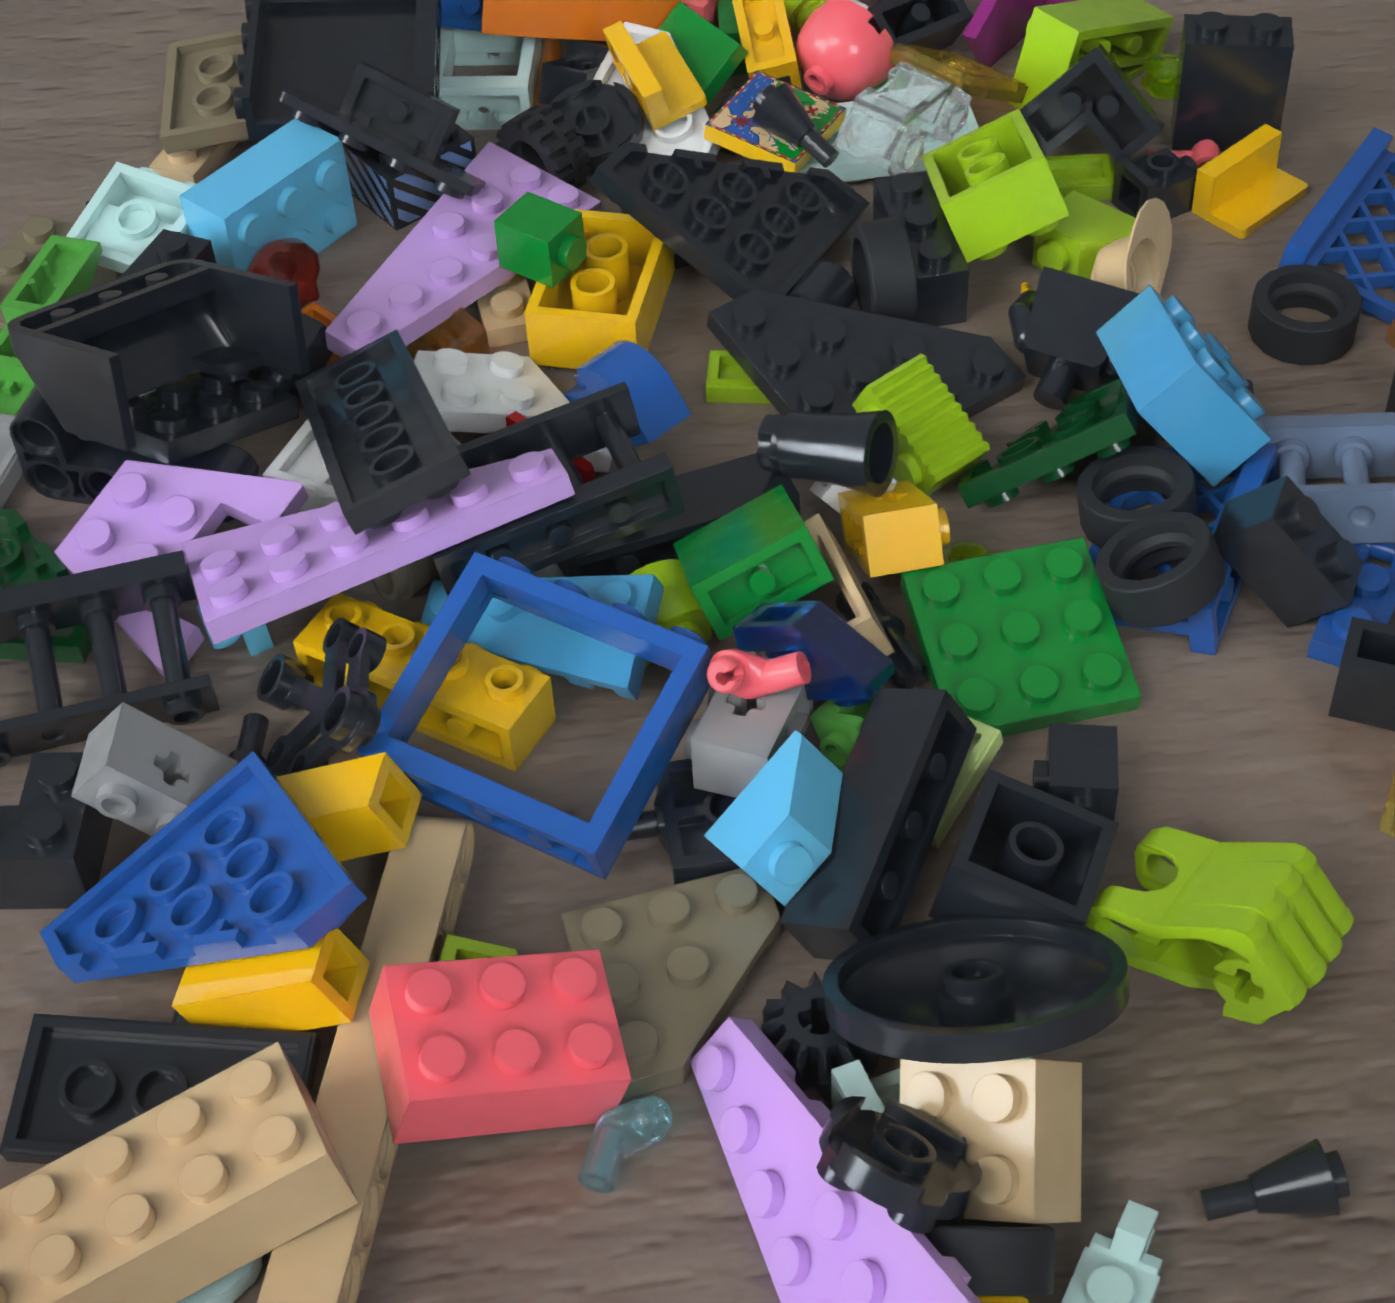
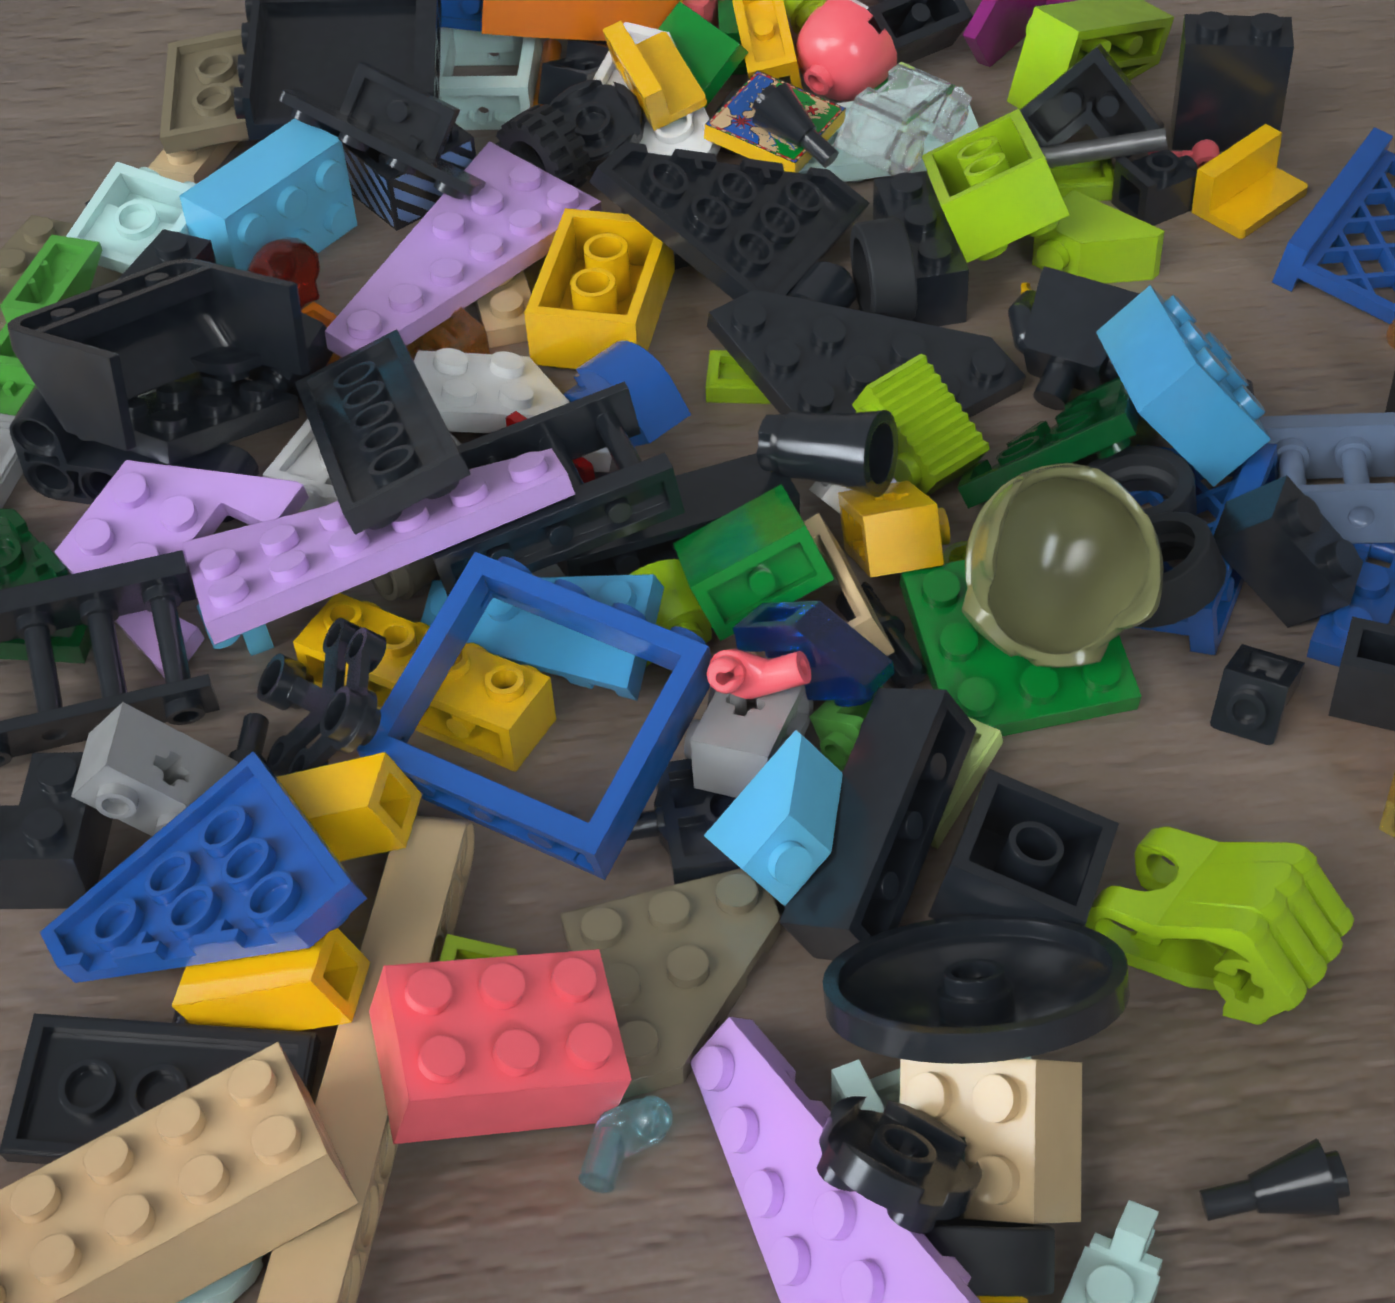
(540, 239): green brick -> none
(806, 1039): black gear -> none
(965, 73): clear yellow tile -> none
(1061, 566): none -> olive piece
(1081, 766): black brick -> none
(1106, 148): none -> flat silver bar
(1142, 256): tan piece -> none
(1160, 75): clear neon green plate -> none
(1255, 694): none -> black bracket
(1299, 340): black tyre -> none

